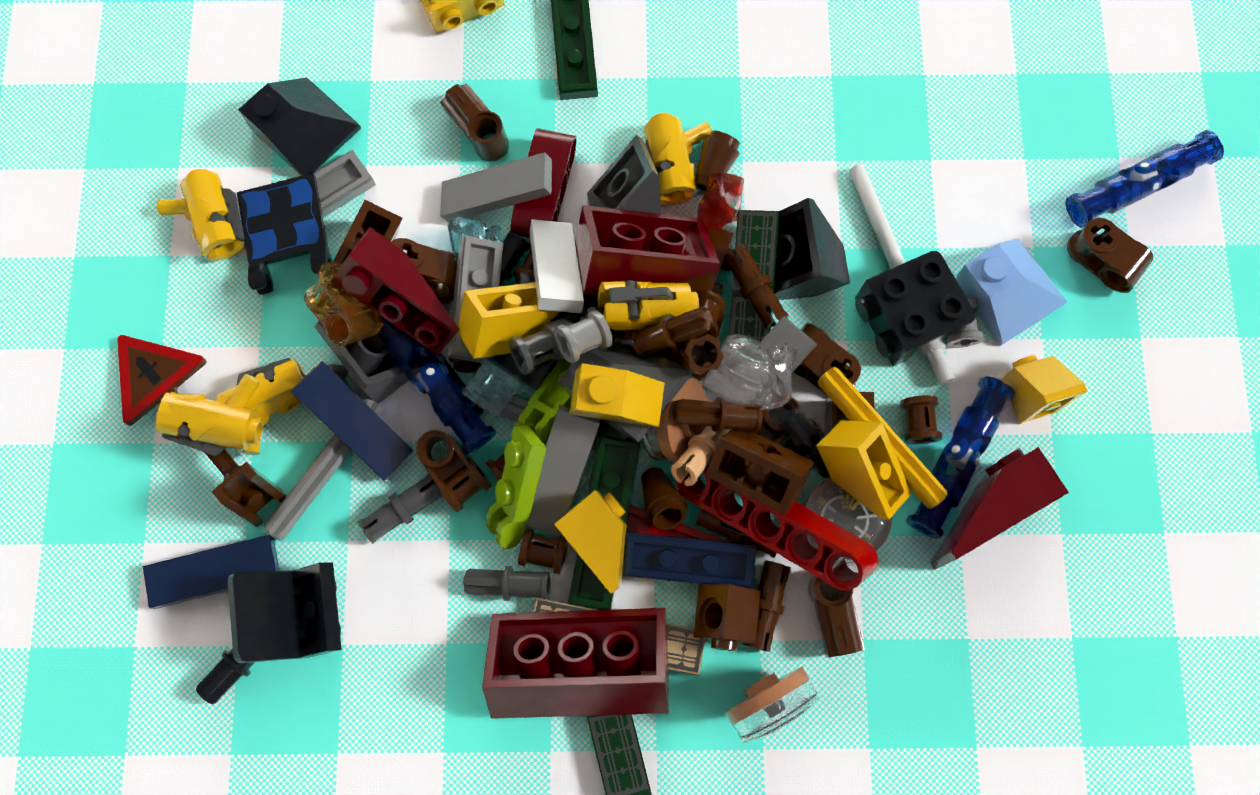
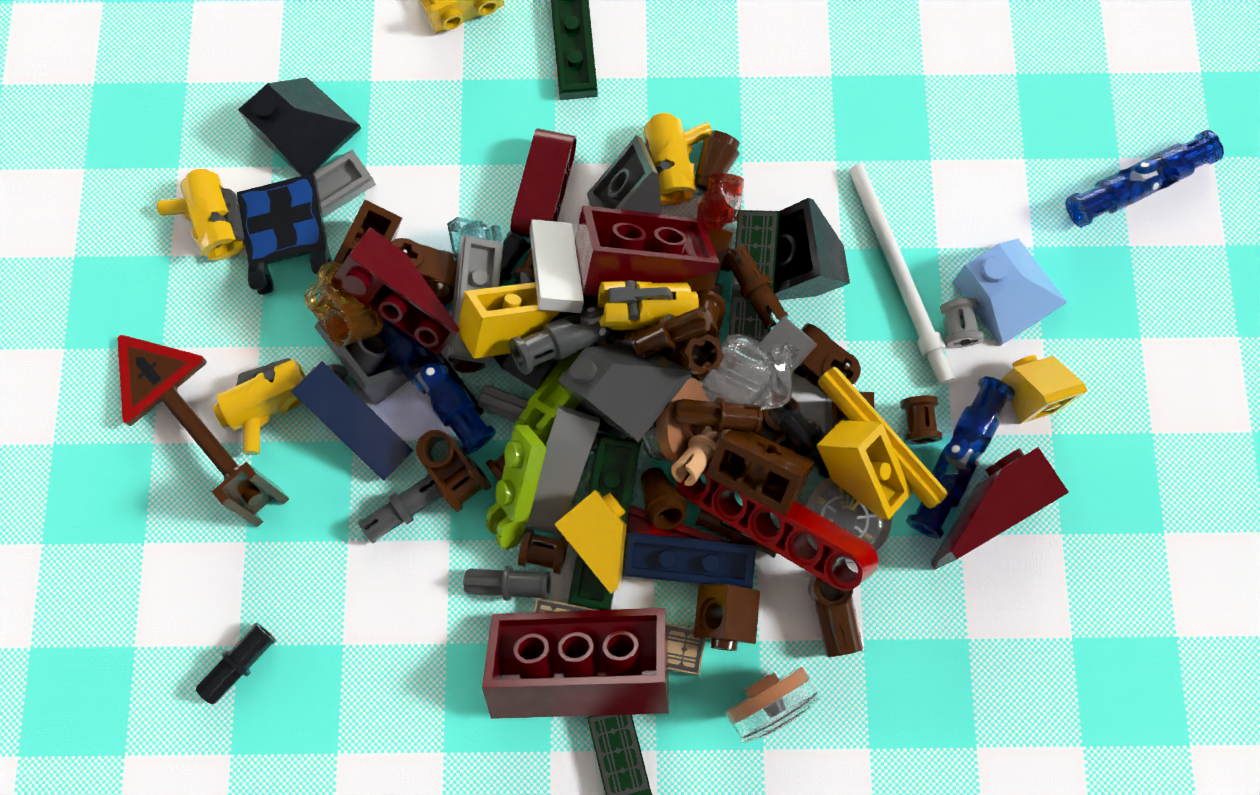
(206, 571): dark blue tile -> none
(210, 423): yellow piece -> none
(284, 613): black bracket -> none
(310, 484): light grey axle -> none
(476, 121): reddish brown piece -> none
(492, 386): clear light blue tile -> none
(496, 187): light grey tile -> none
(583, 336): light grey bush -> none
(616, 395): yellow slope -> none
(770, 605): reddish brown pin -> none
(913, 306): black bracket -> none
(1111, 255): reddish brown piece -> none

